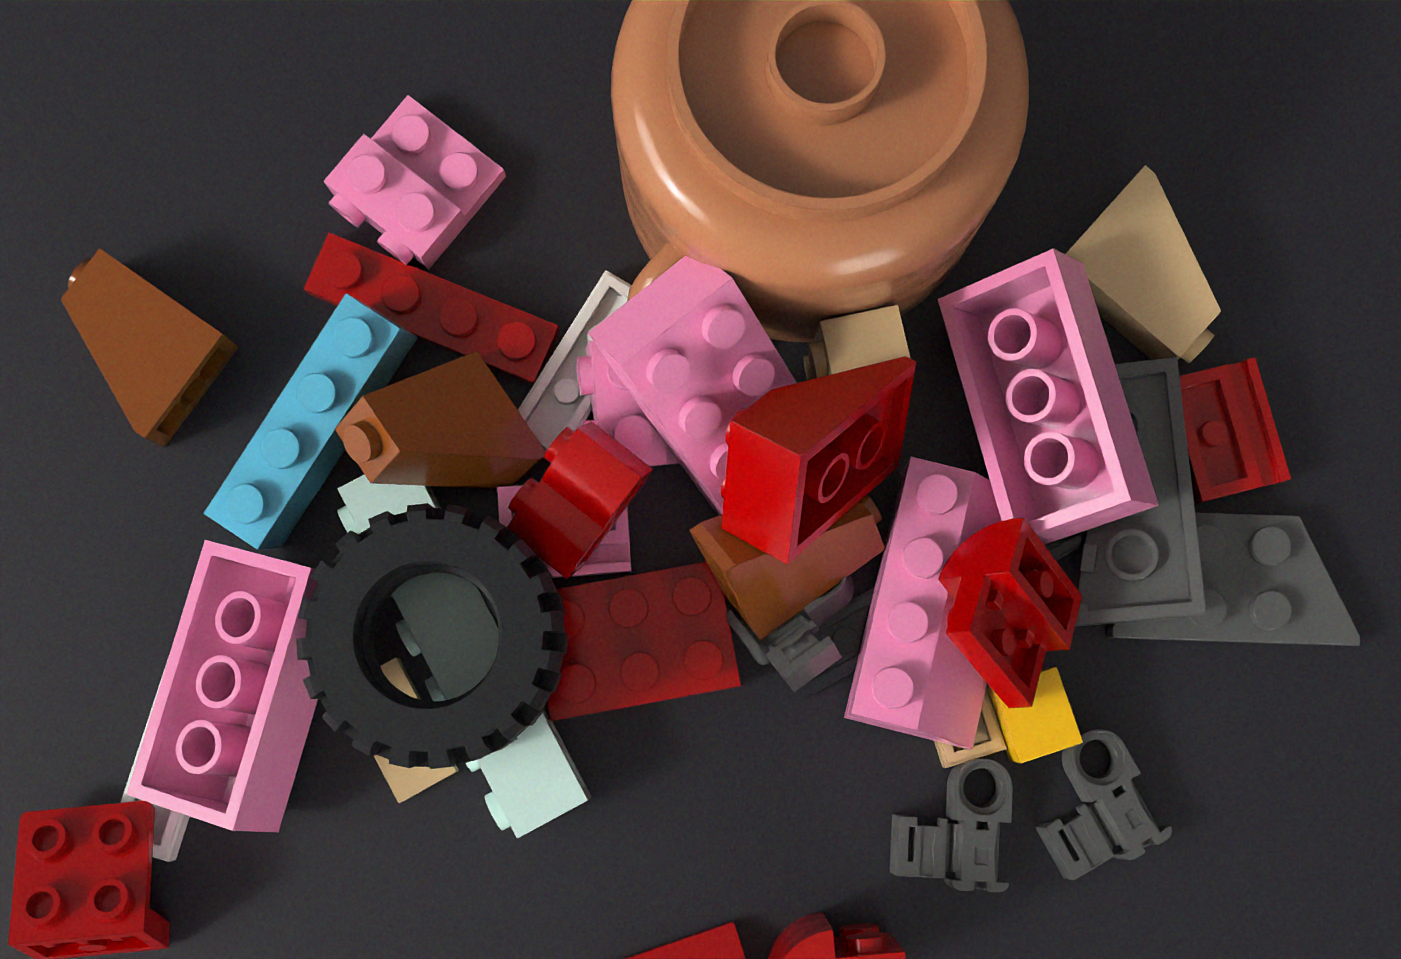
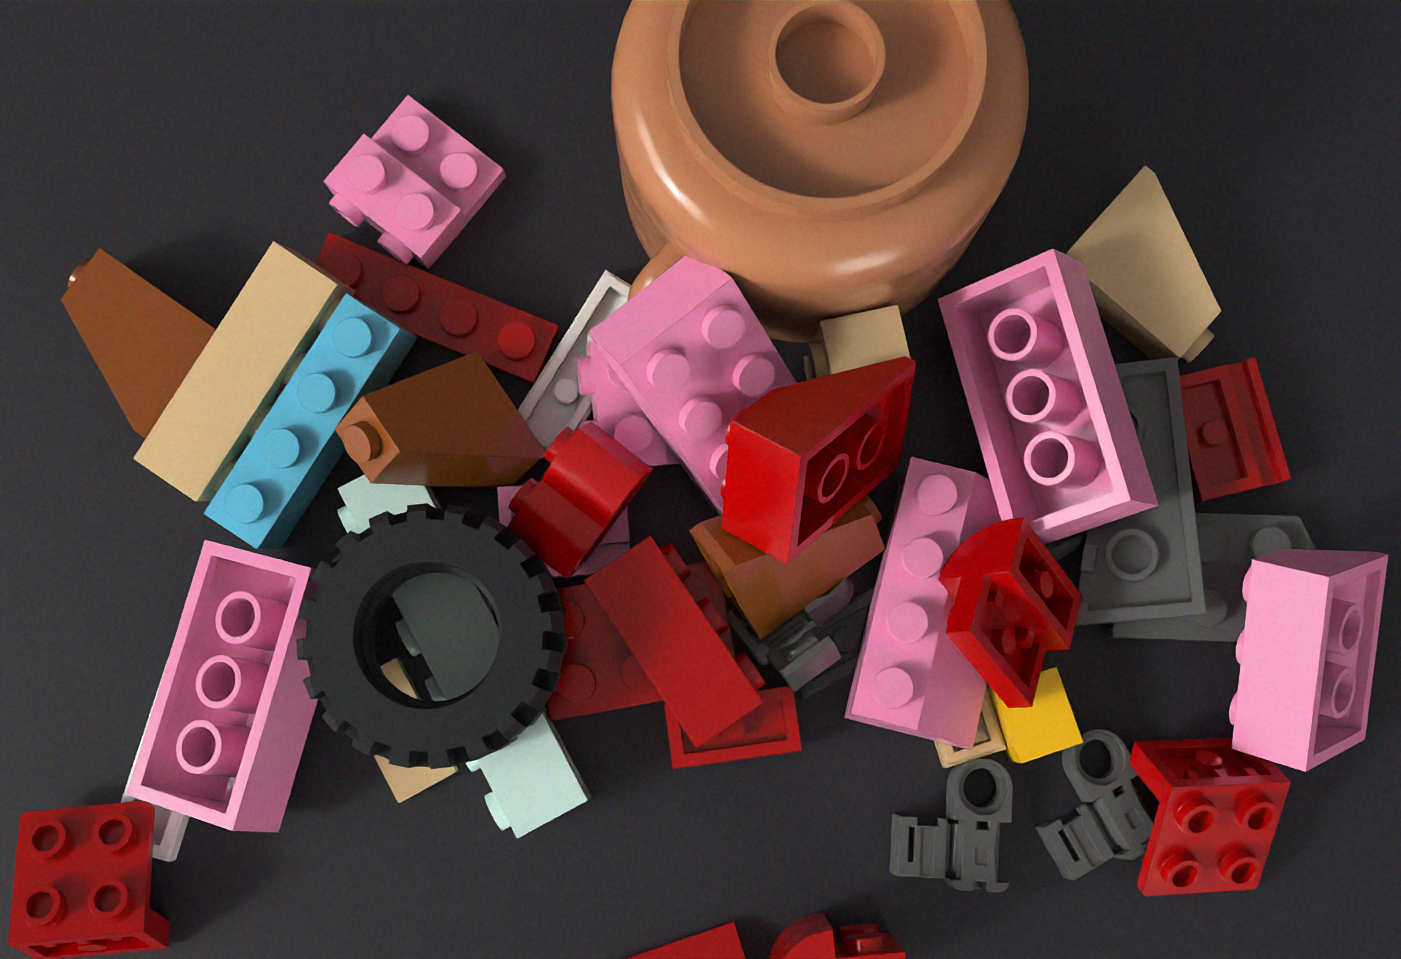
(241, 372): none -> tan brick
(676, 639): none -> red brick
(762, 732): none -> red plate
(1211, 815): none -> red bracket
(1307, 654): none -> bright pink slope

